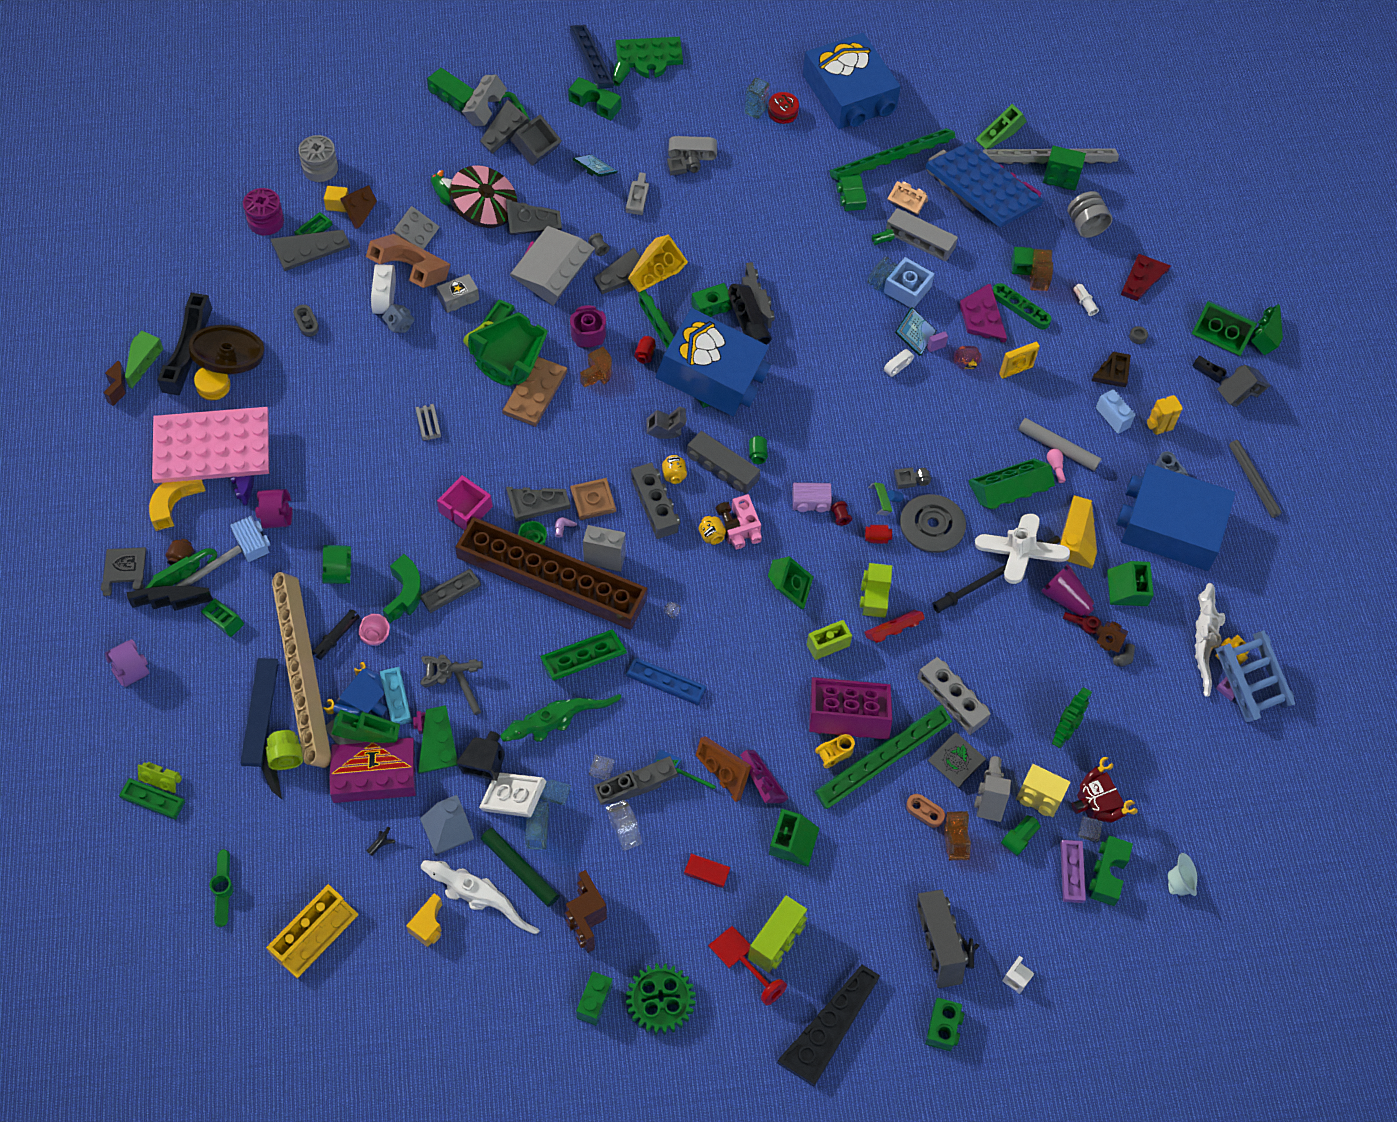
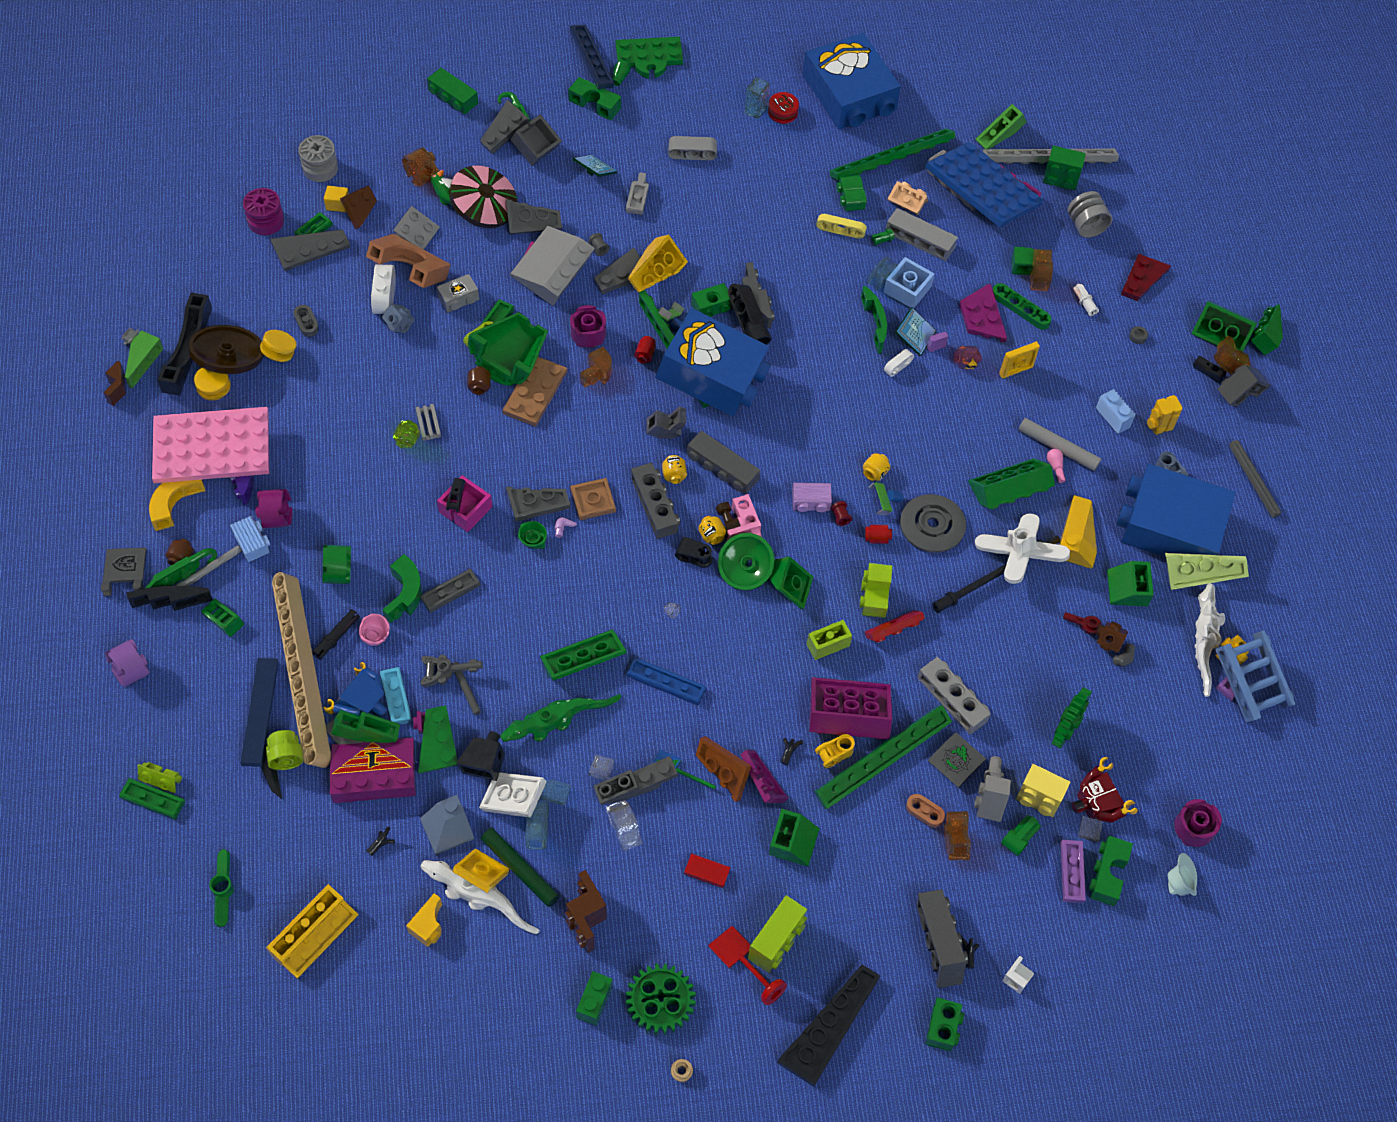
(129, 335): none -> light grey plate
(278, 345): none -> yellow head
(406, 434): none -> clear neon green head
(420, 166): none -> clear orange brick
(456, 494): none -> black bar
(478, 380): none -> reddish brown head
(481, 870): none -> yellow tile
(488, 90): light grey arch -> none
(551, 573): reddish brown brick -> none
(604, 548): light grey brick -> none
(672, 314): none -> piece
(679, 165): dark grey plate -> none
(681, 1063): none -> tan plate
(693, 552): none -> black piece
(734, 559): none -> green dish
(758, 450): green brick -> none
(789, 749): none -> black bar
(852, 228): none -> light yellow beam
(871, 302): none -> green slope
(876, 467): none -> yellow head
(907, 478): dark grey plate -> none
(1069, 592): magenta cone -> none
(1114, 370): dark brown wing -> none
(1197, 569): none -> yellowish green wing
(1197, 823): none -> magenta brick
(1229, 357): none -> clear orange brick

